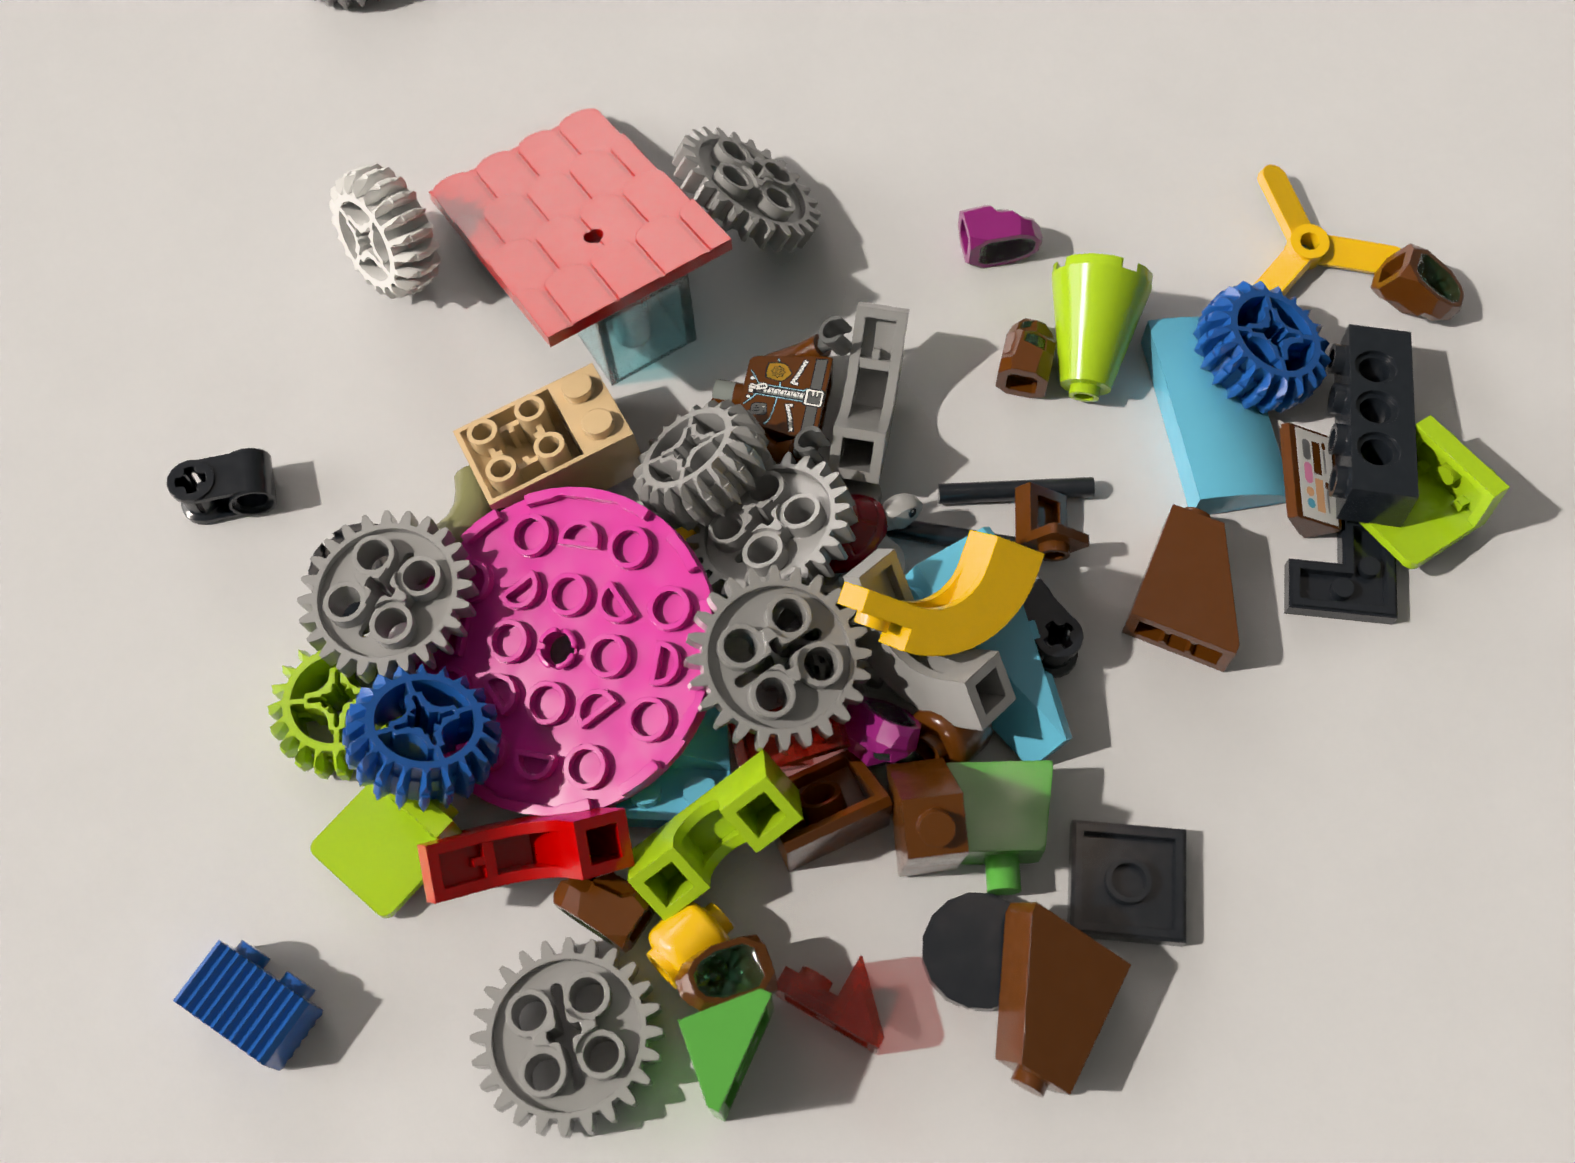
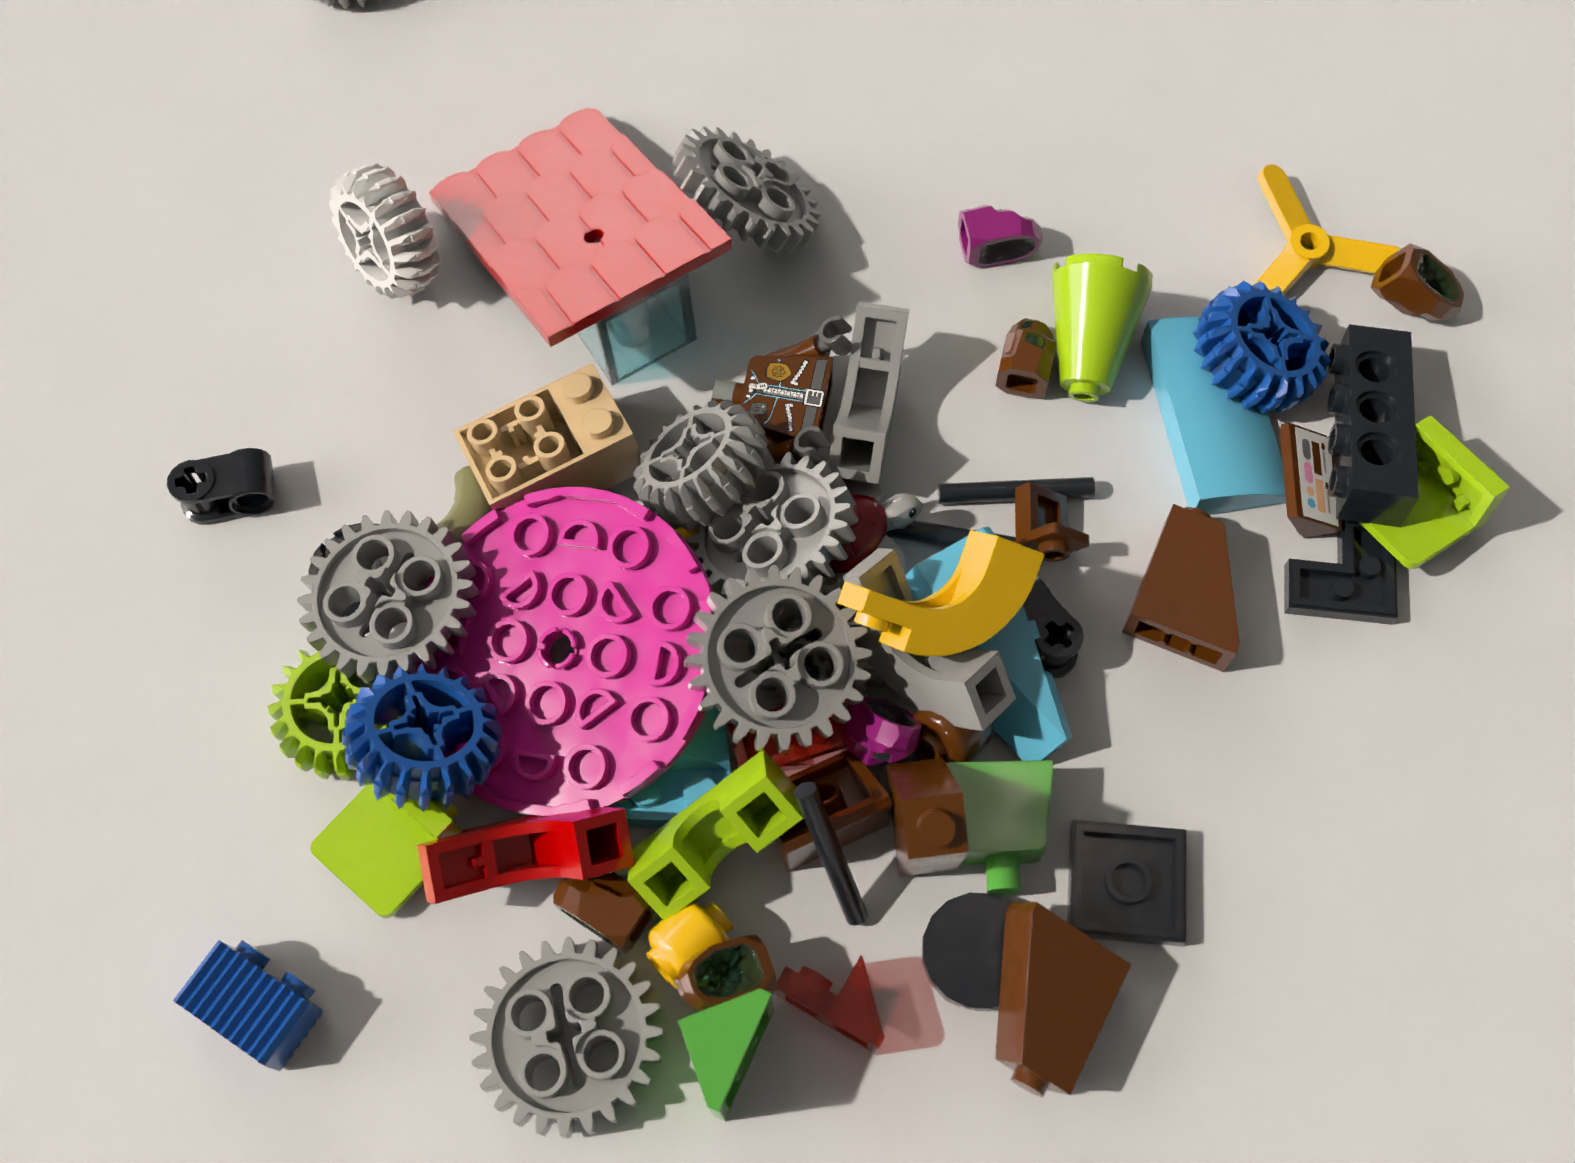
(830, 853): none -> black bar

